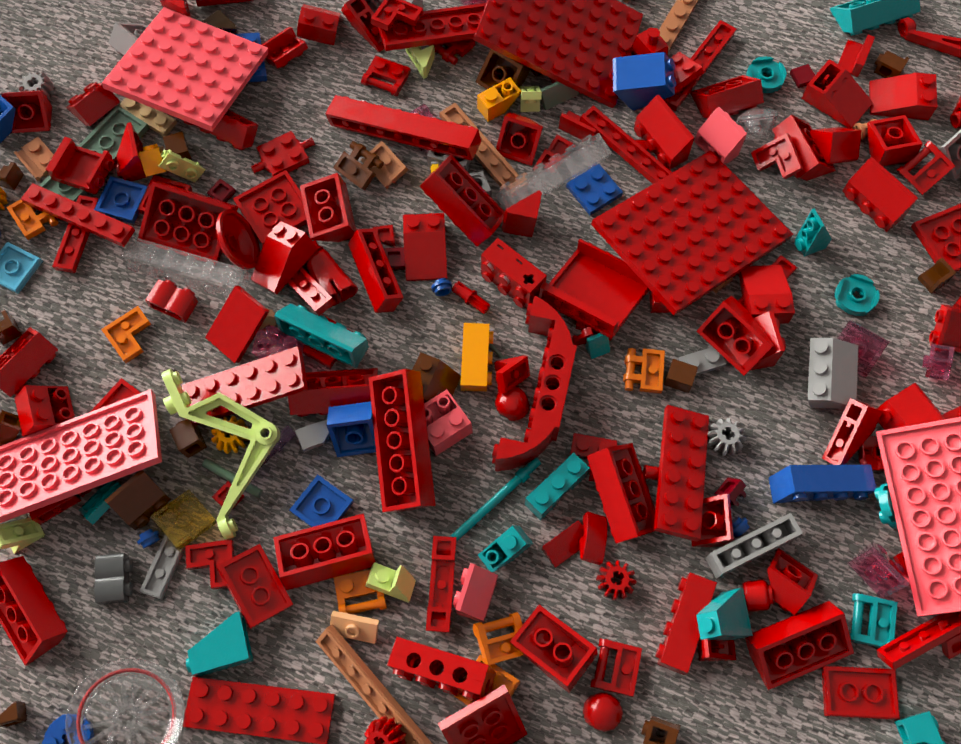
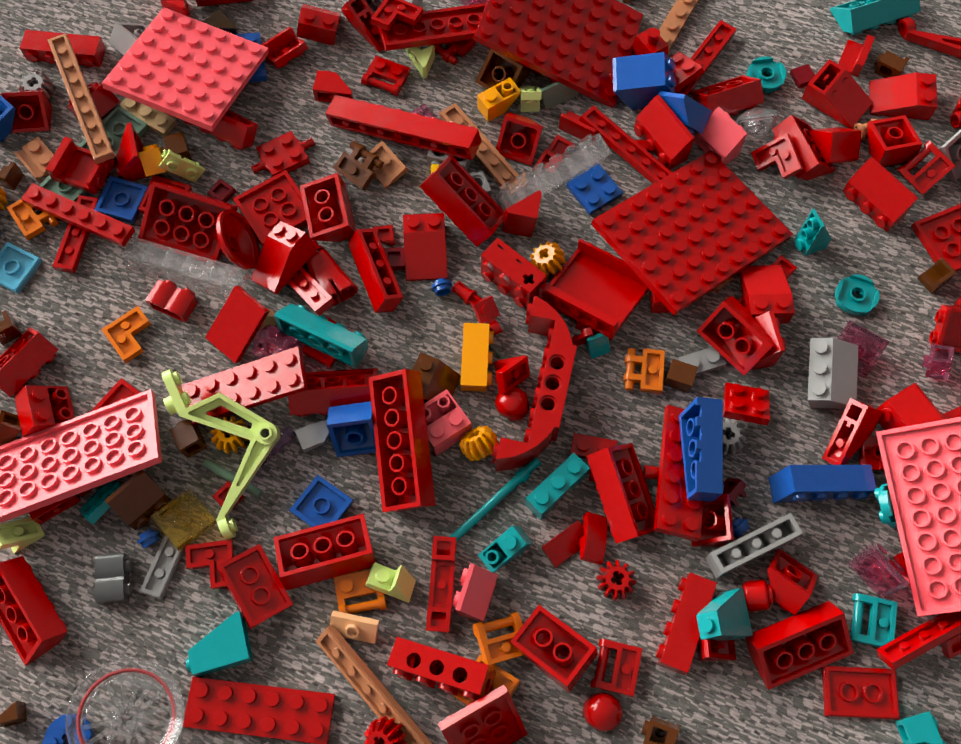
(81, 99): none -> nougat tile
(87, 48): none -> red brick
(329, 84): none -> red slope
(478, 443): none -> light orange gear
(486, 312): none -> red plate
(548, 258): none -> light orange gear
(689, 111): none -> blue slope
(703, 448): none -> blue wedge
(746, 404): none -> red plate

